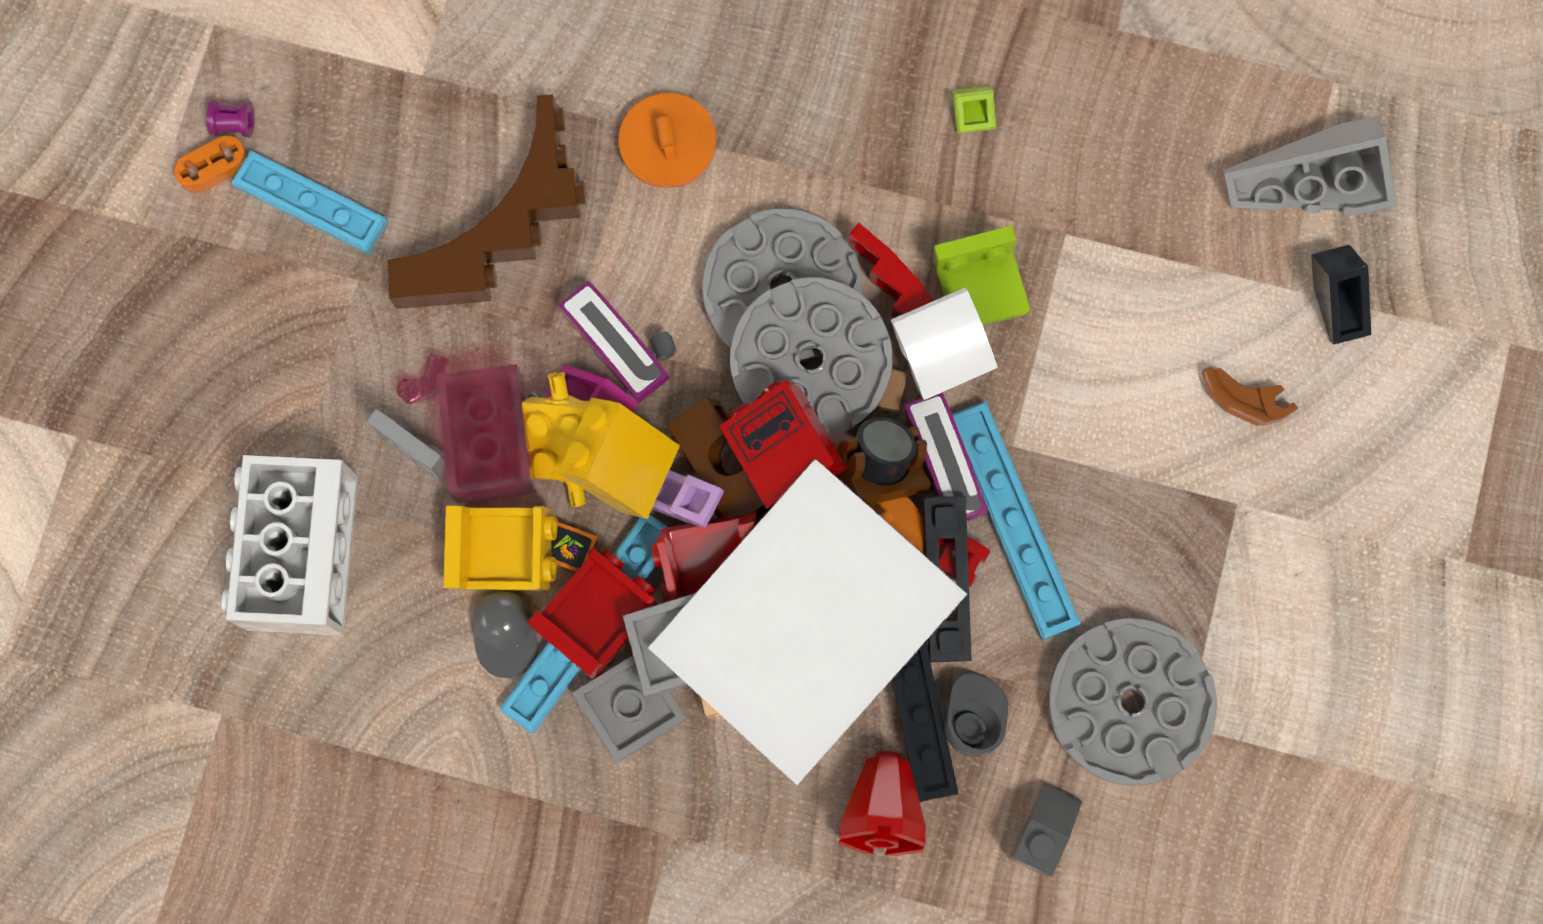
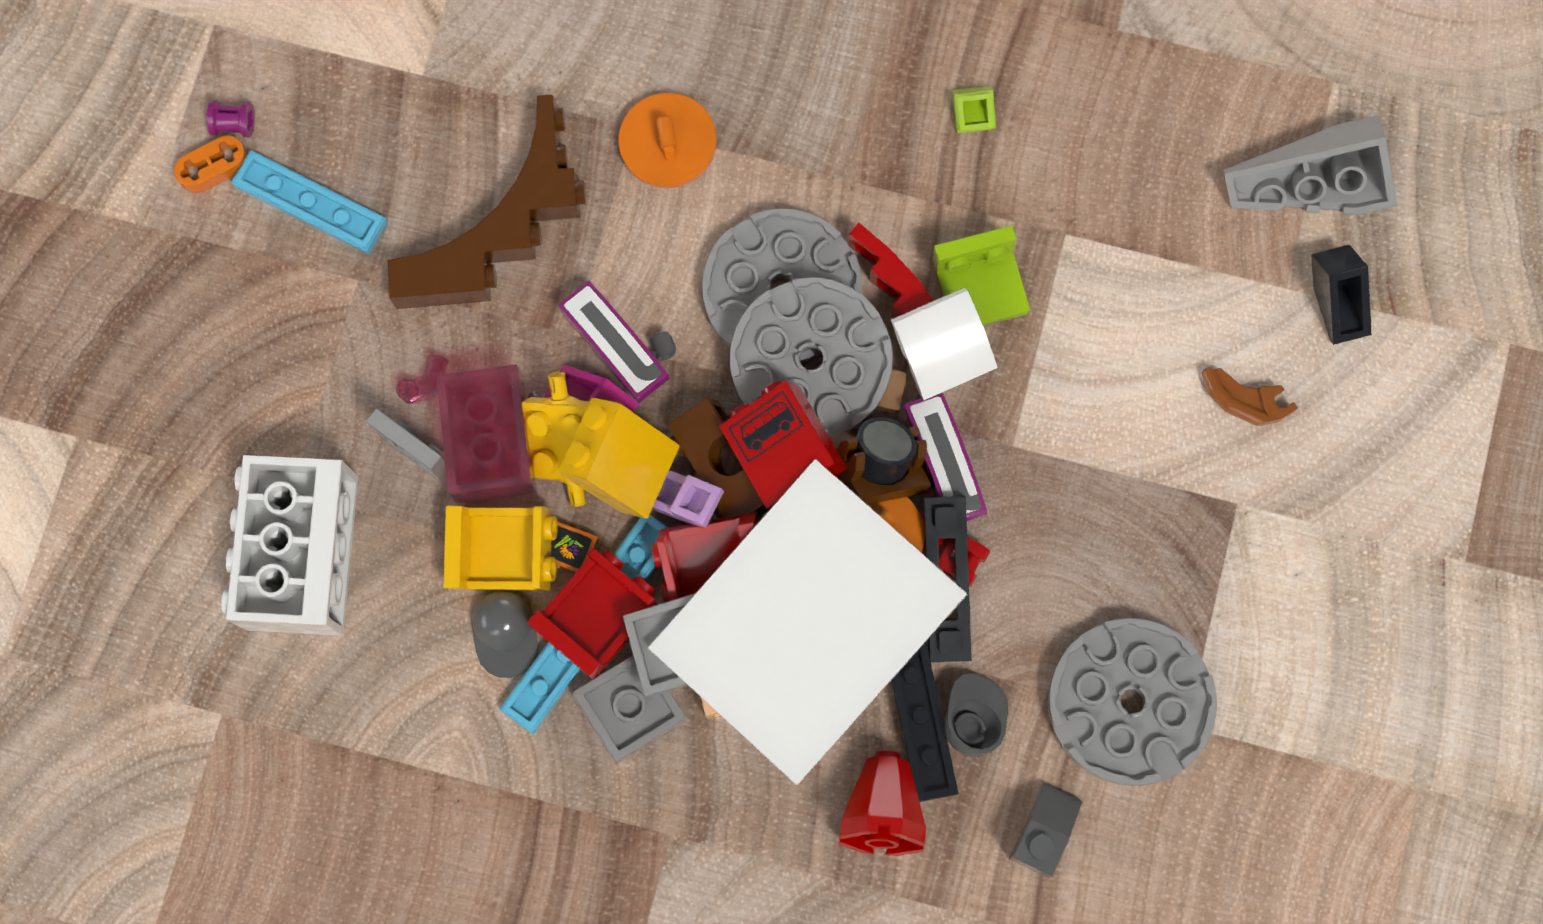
(1015, 523): medium azure tile -> none

